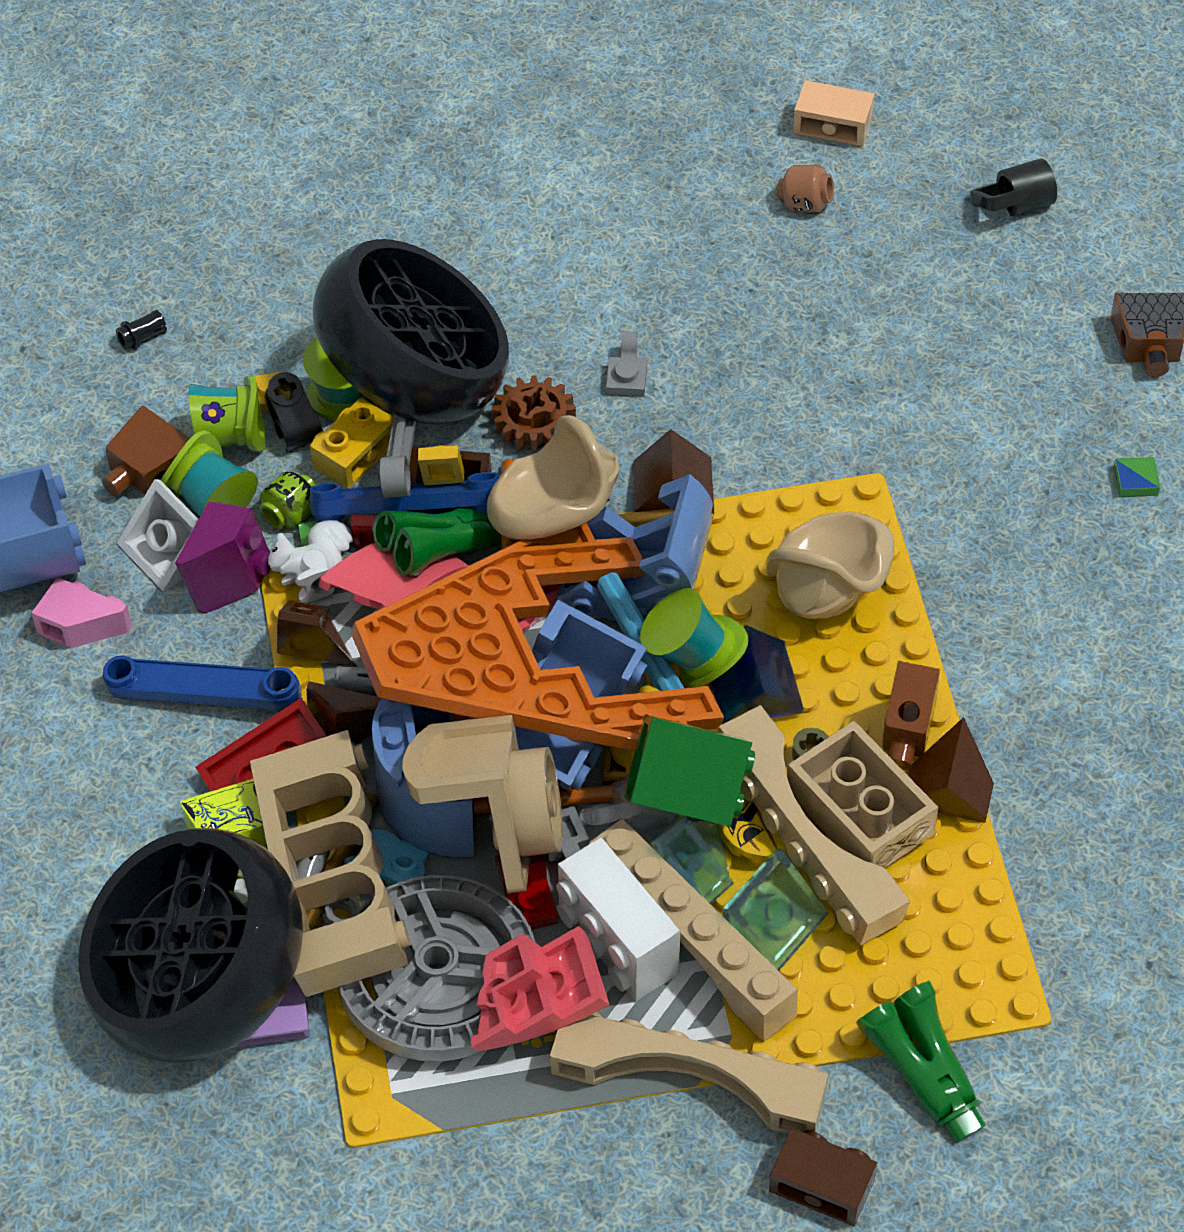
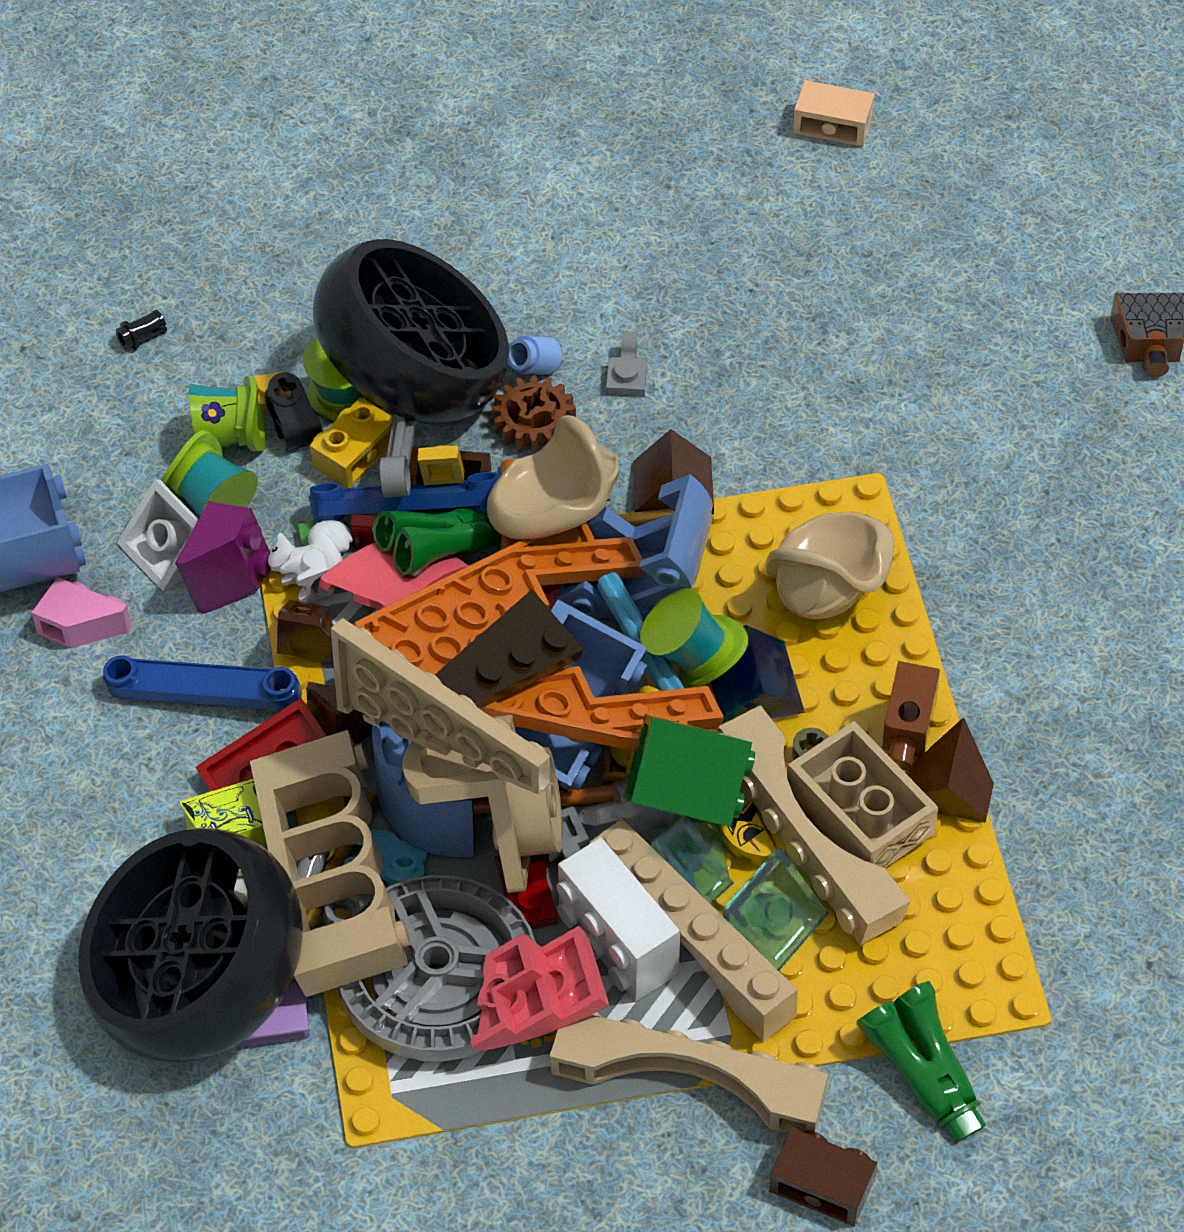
(141, 452): dark orange torso -> none
(286, 500): lime head -> none
(426, 711): none -> tan wing
(511, 653): none -> dark brown wing
(534, 355): none -> light blue brick
(806, 188): nougat head -> none
(1019, 189): pearl dark grey piece -> none
(1136, 477): bright green tile -> none

